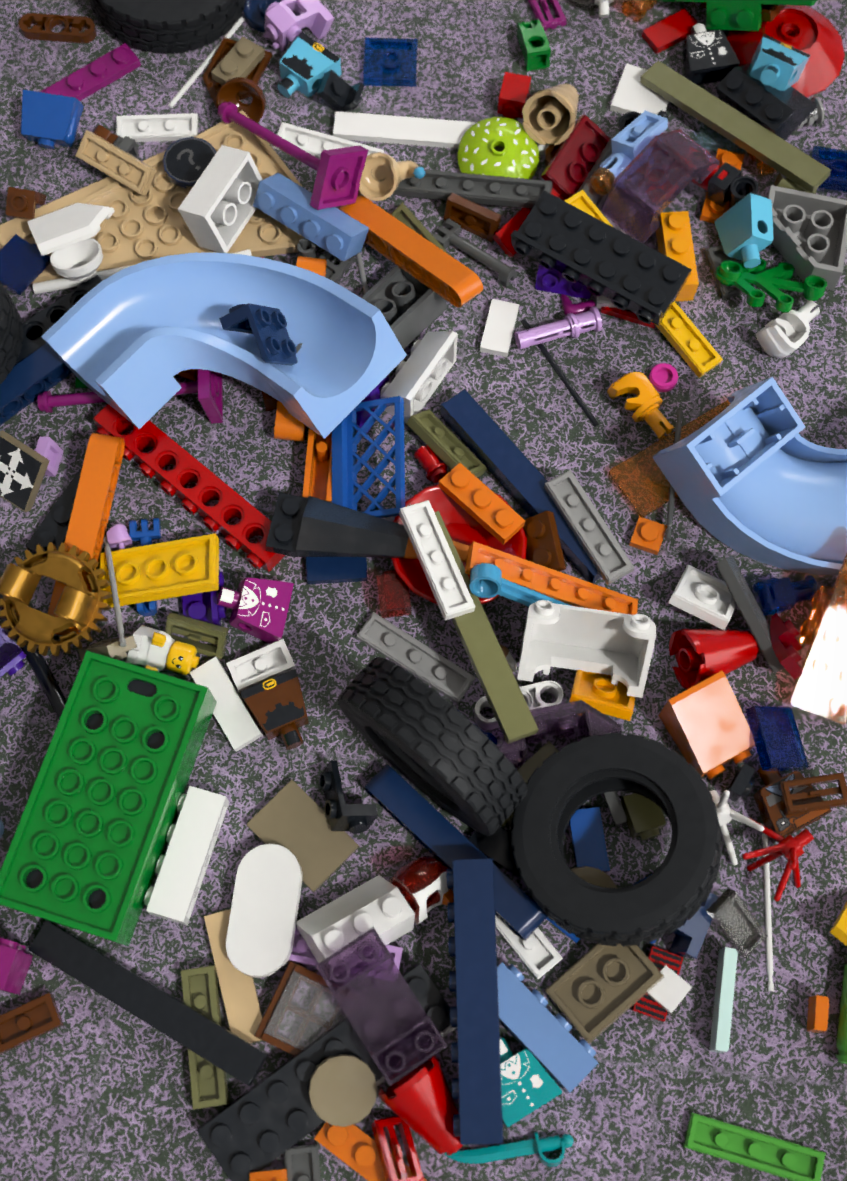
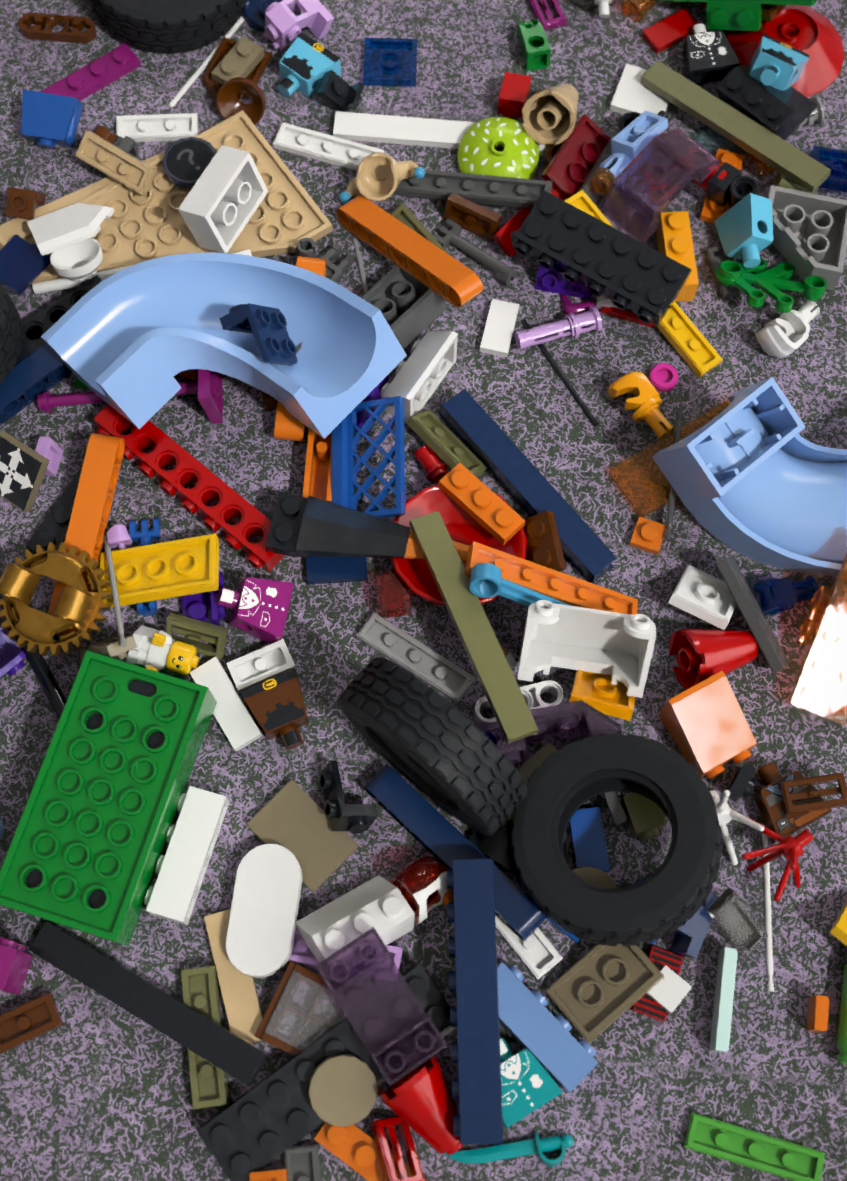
(324, 227): medium blue brick -> none
(337, 169): magenta tile -> none
(437, 560): white tile -> none
(589, 527): light grey tile -> none
(776, 738): clear blue tile -> none
(786, 645): dark red slope -> none

